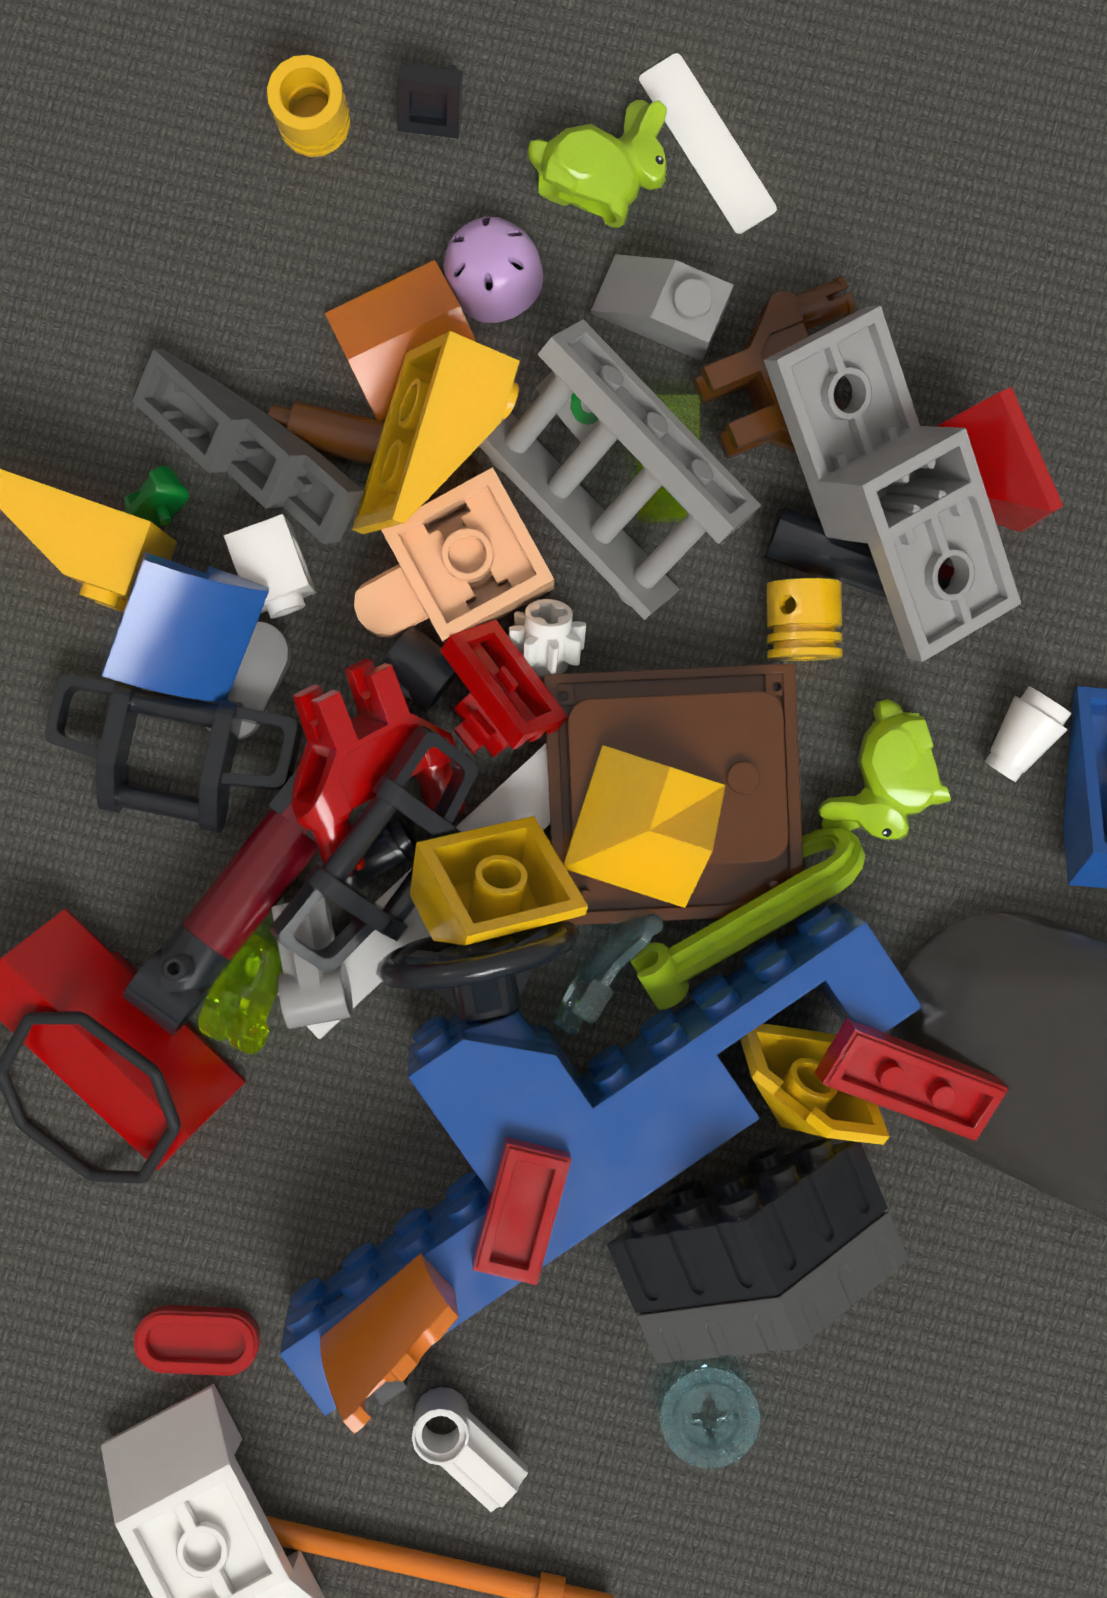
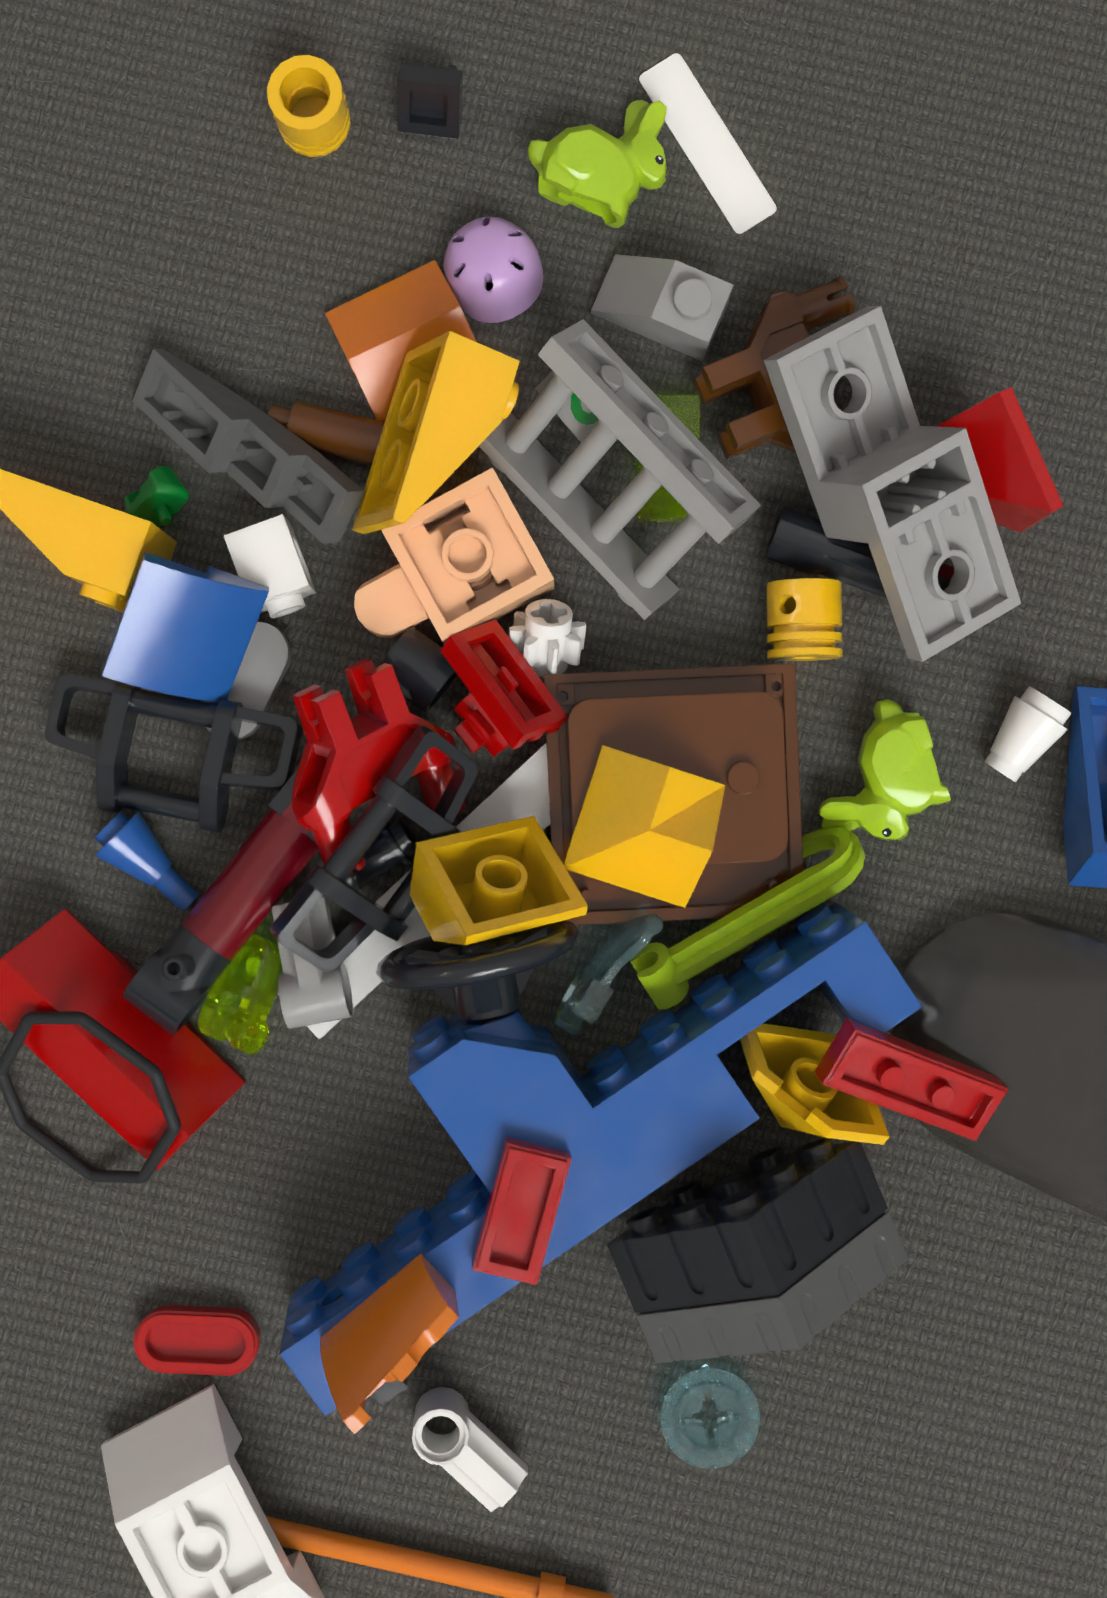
(135, 850): none -> blue cone

